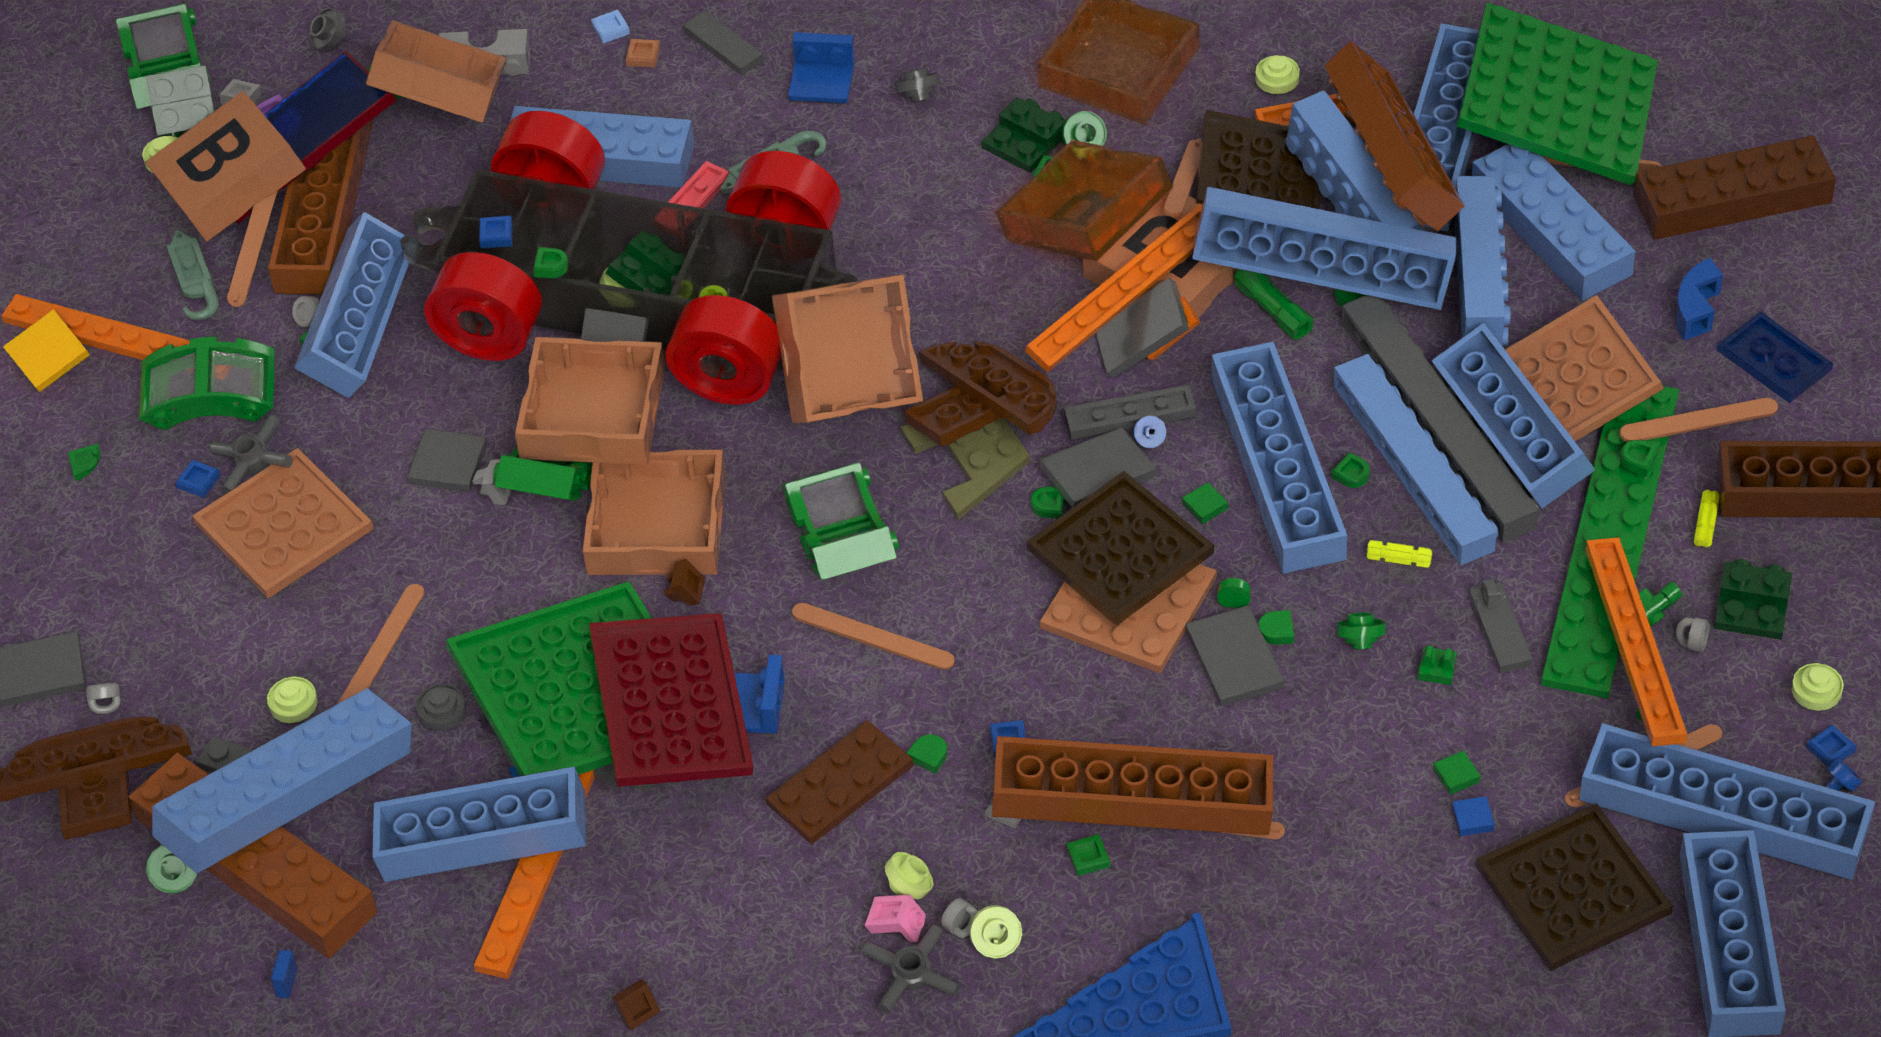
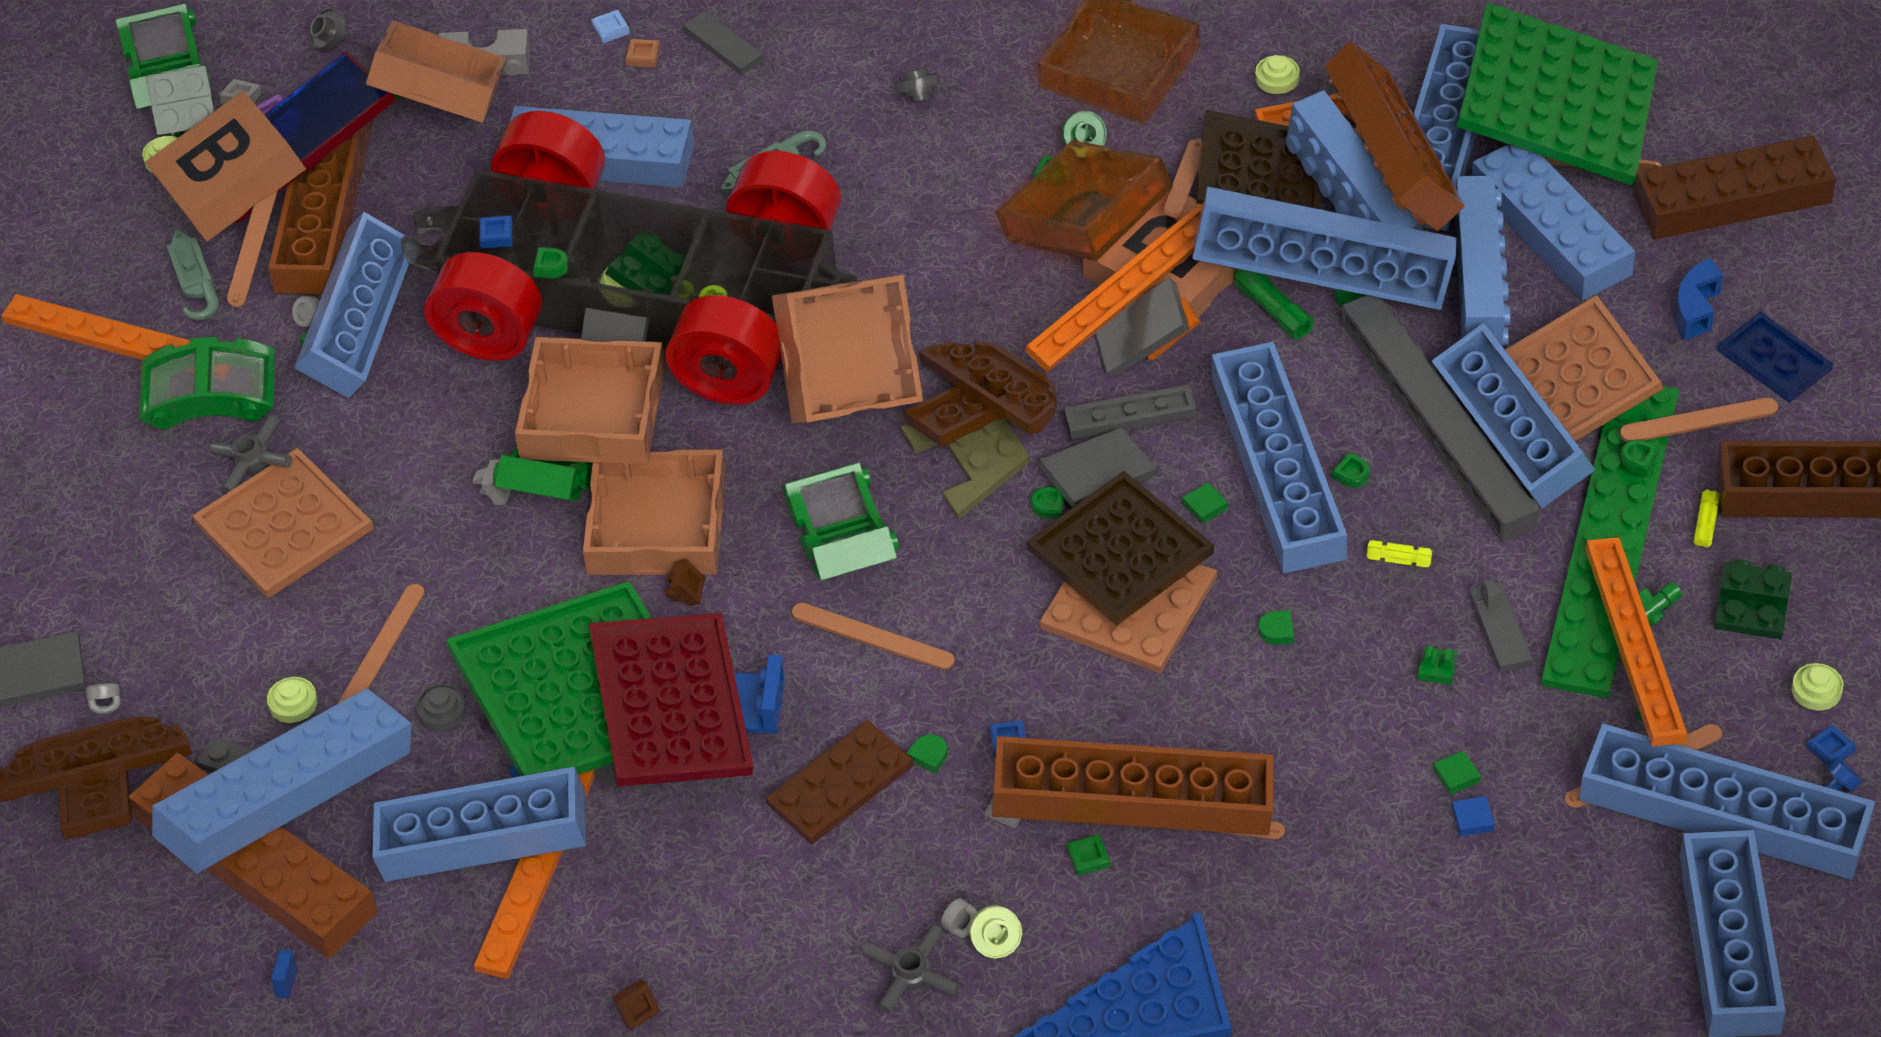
(46, 350): yellow tile -> none
(83, 460): green tile -> none
(168, 871): green plate -> none
(198, 478): blue tile -> none
(447, 460): dark grey tile -> none
(701, 186): coral tile -> none
(822, 67): blue bracket -> none
(896, 914): bright pink bracket -> none
(908, 875): yellowish green plate -> none
(1024, 134): dark green plate -> none
(1141, 431): tile -> none
(1234, 593): green tile -> none
(1234, 655): dark grey tile -> none
(1361, 629): green plate -> none
(1415, 459): medium blue brick -> none
(1574, 886): dark brown plate -> none
(1698, 633): light grey tile -> none

